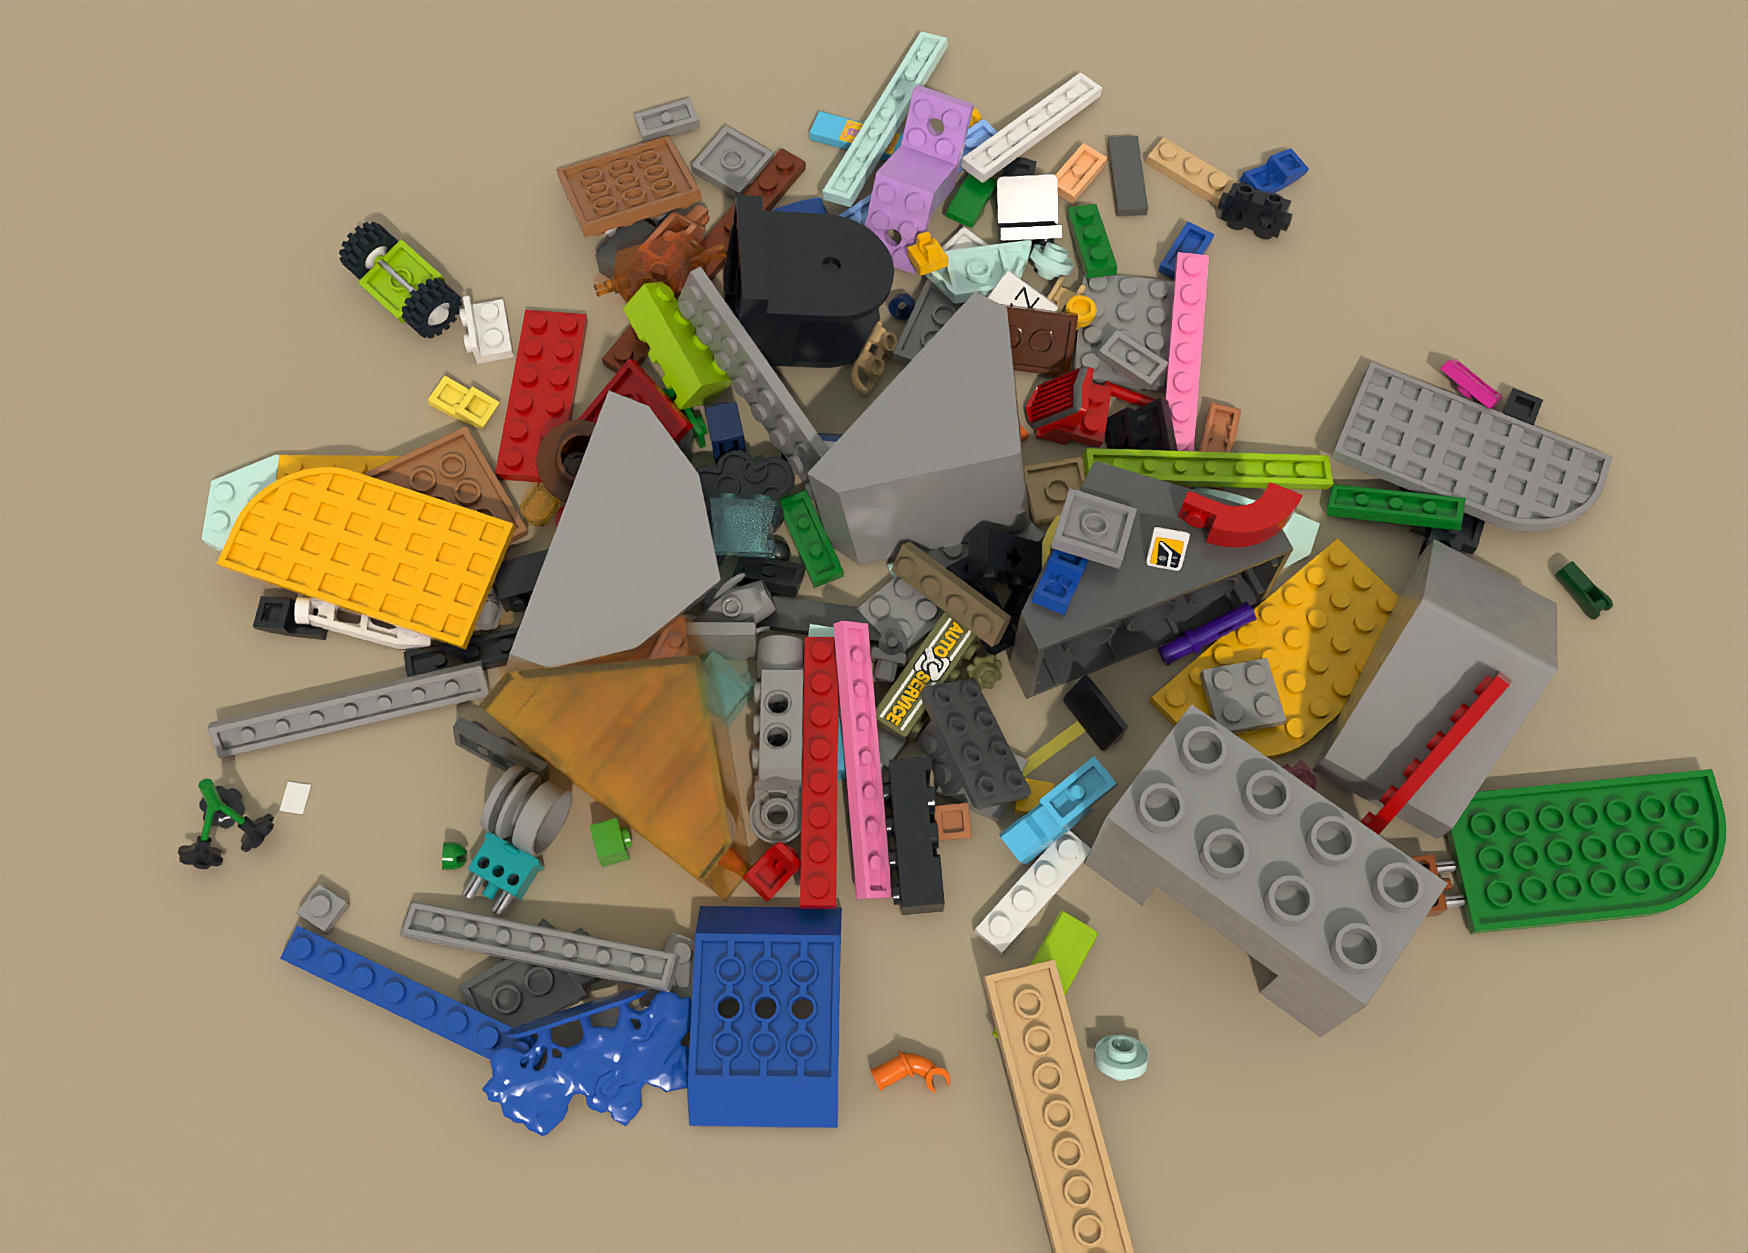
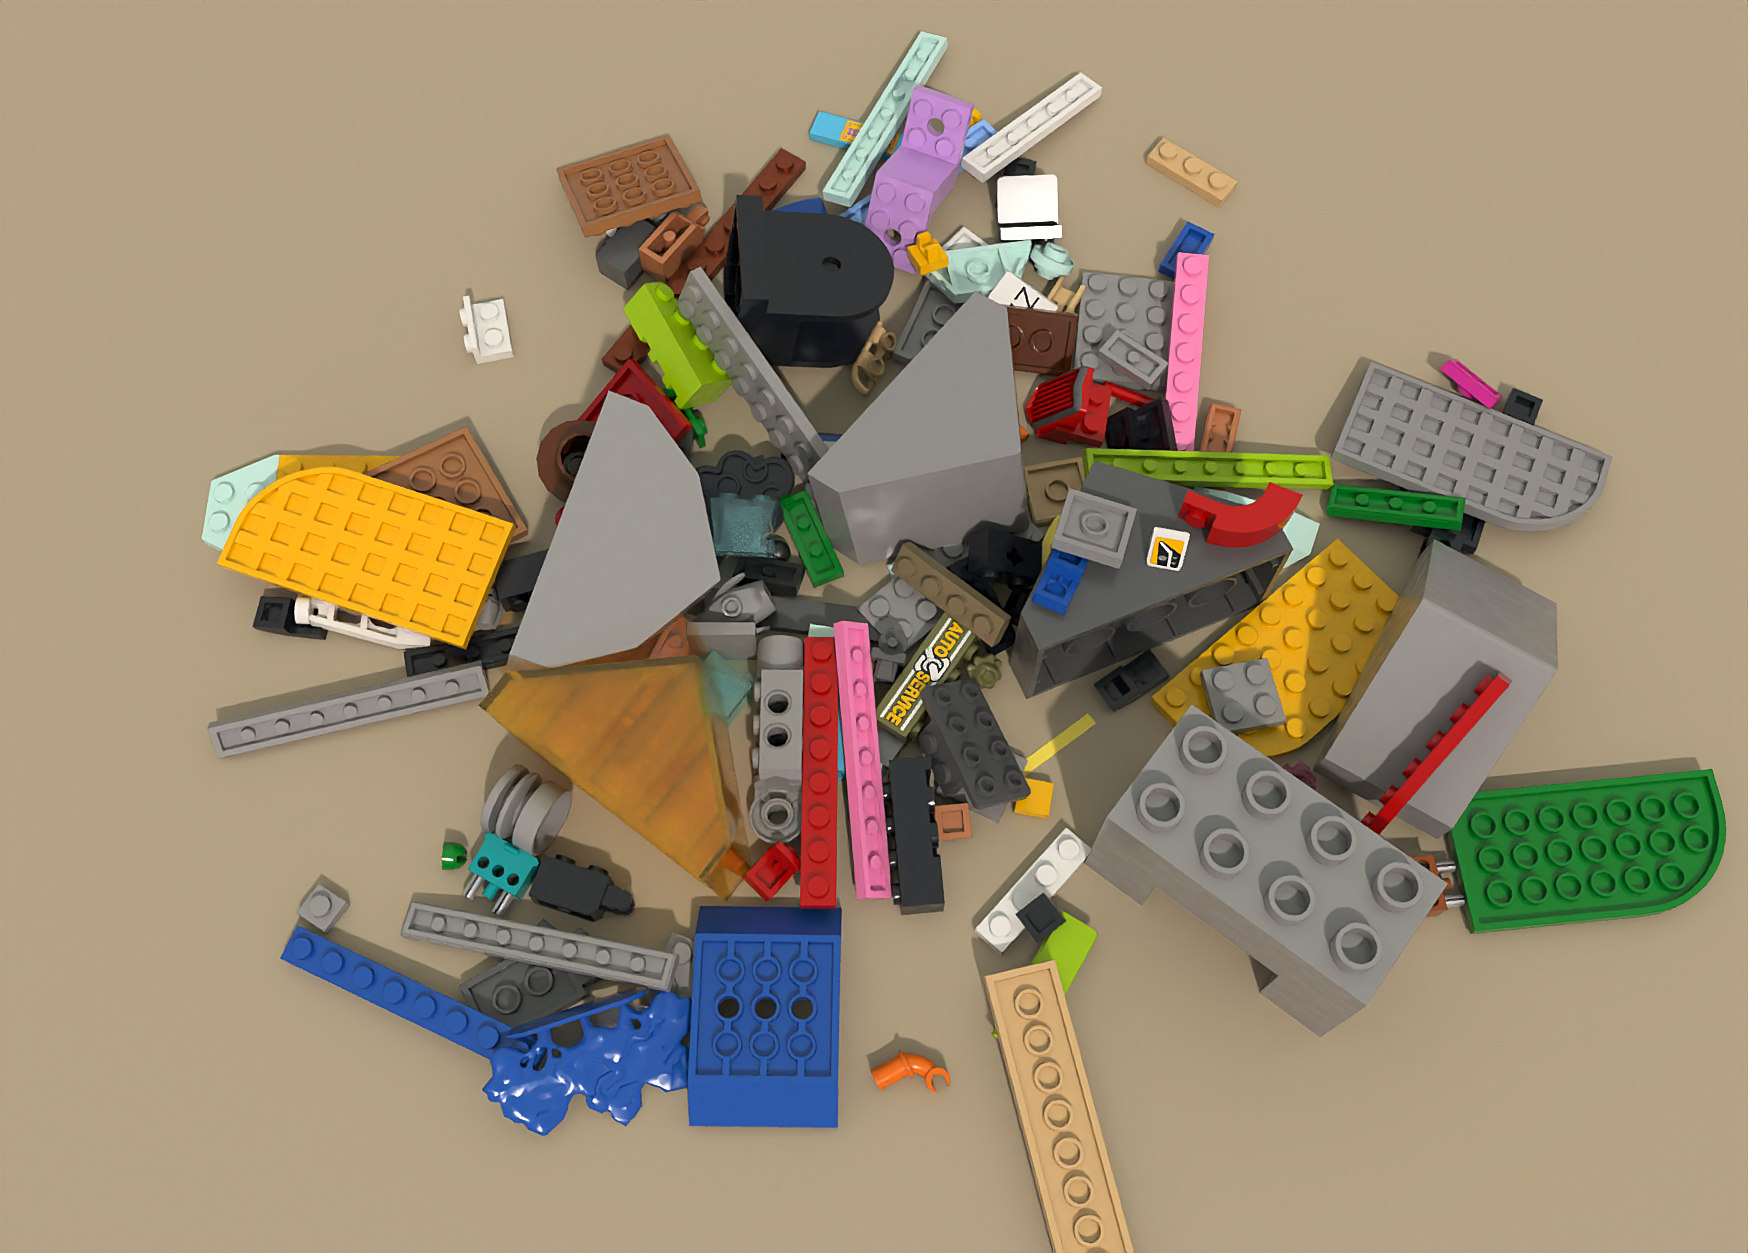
(223, 808): black plant -> none
(295, 797): white sticker -> none
(400, 280): plate -> none
(463, 404): light yellow slope -> none
(496, 750): dark grey plate -> none
(539, 506): clear yellow arm -> none
(540, 388): red plate -> none
(578, 890): none -> black hinge
(611, 842): bright green plate -> none
(667, 120): light grey plate -> none
(675, 251): clear orange plate -> none
(724, 429): dark blue brick -> none
(731, 161): light grey plate -> none
(896, 311): dark blue hinge -> none
(971, 200): green slope -> none
(1041, 917): none -> black plate
(1058, 811): medium azure plate -> none
(1079, 172): light nougat plate -> none
(1083, 307): yellow tile -> none
(1091, 241): green plate -> none
(1095, 713): black slope -> none
(1121, 1057): light aqua plate -> none
(1127, 176): dark grey tile -> none
(1132, 681): none -> black slope
(1199, 637): dark purple pin -> none
(1255, 210): black brick -> none
(1277, 173): blue slope -> none
(1579, 586): dark green bar -> none

